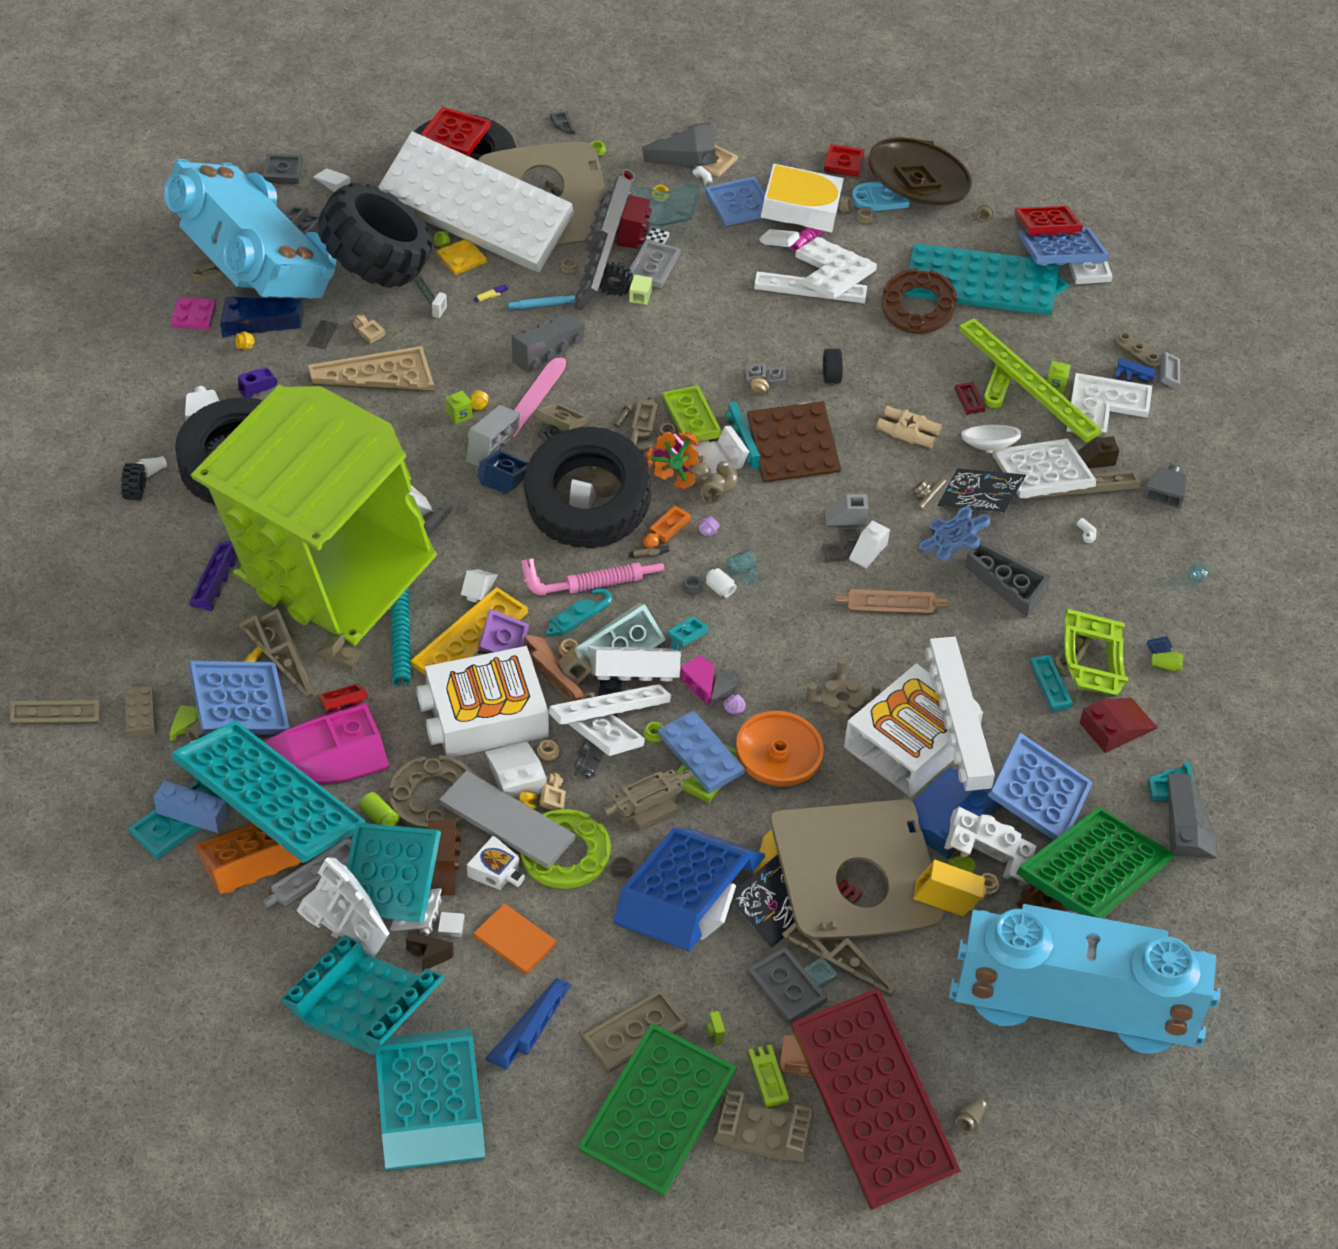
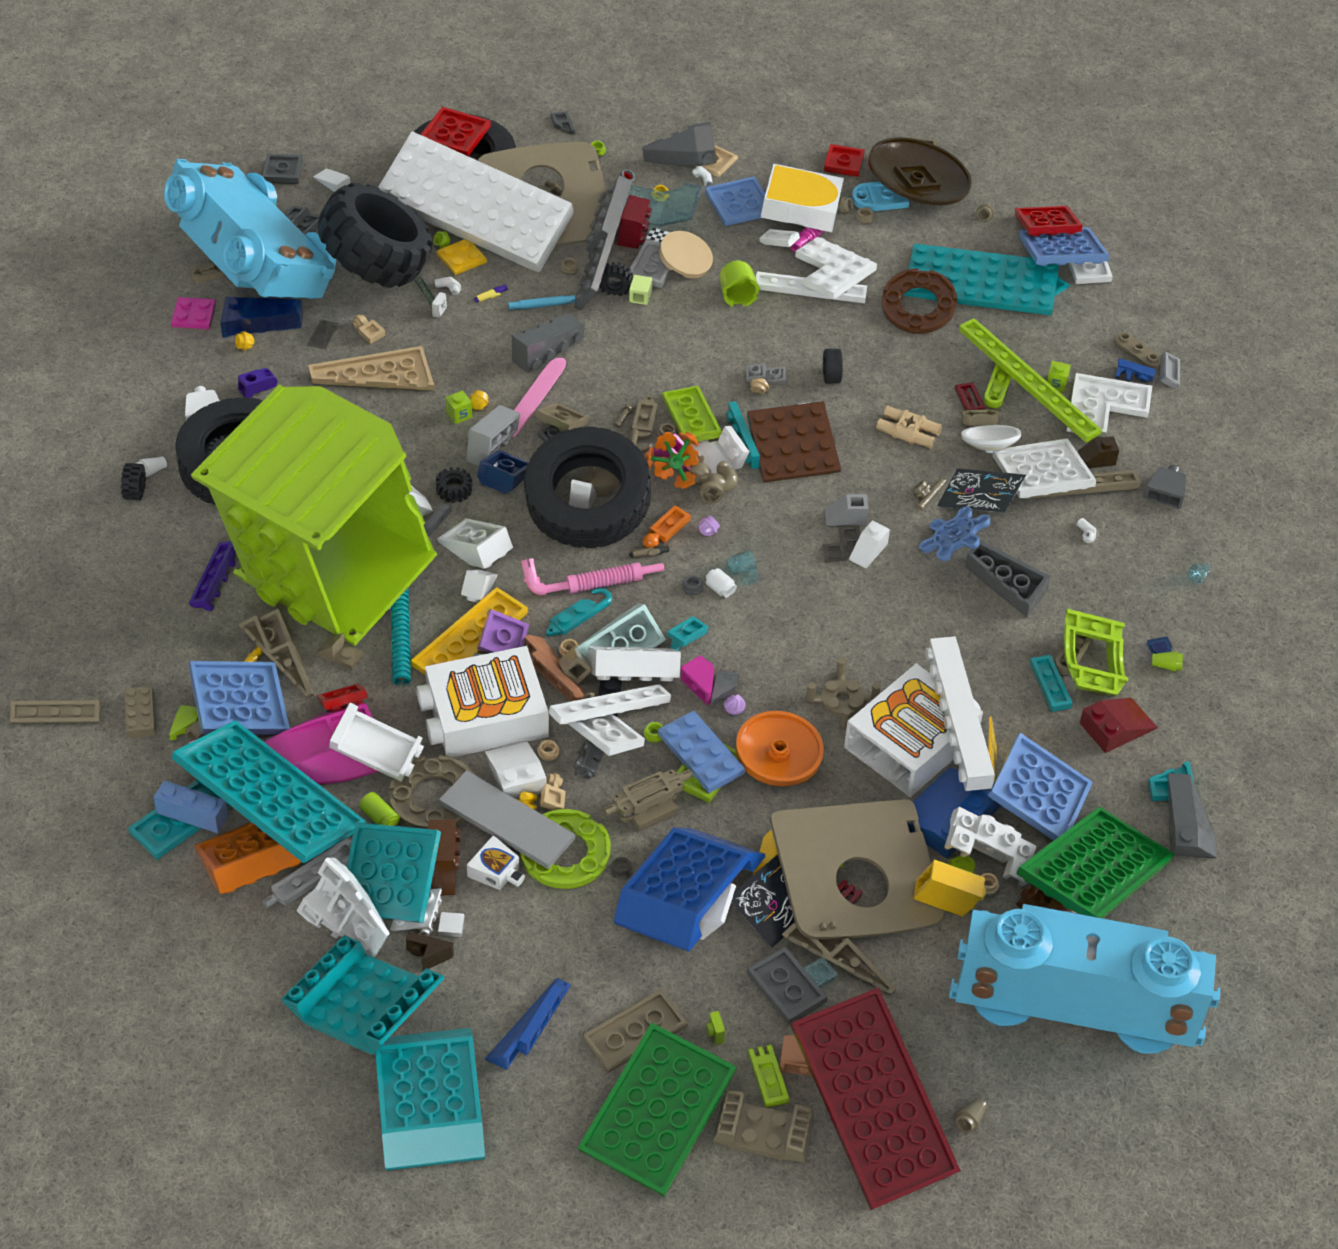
(375, 744): none -> white panel
(450, 283): none -> white arm
(454, 493): none -> black tyre
(477, 542): none -> white slope
(515, 938): orange tile -> none
(685, 254): none -> tan tile
(738, 283): none -> lime cylinder
(891, 600): medium nougat plate -> none
(980, 417): none -> dark tan beam
(992, 746): none -> yellow piece

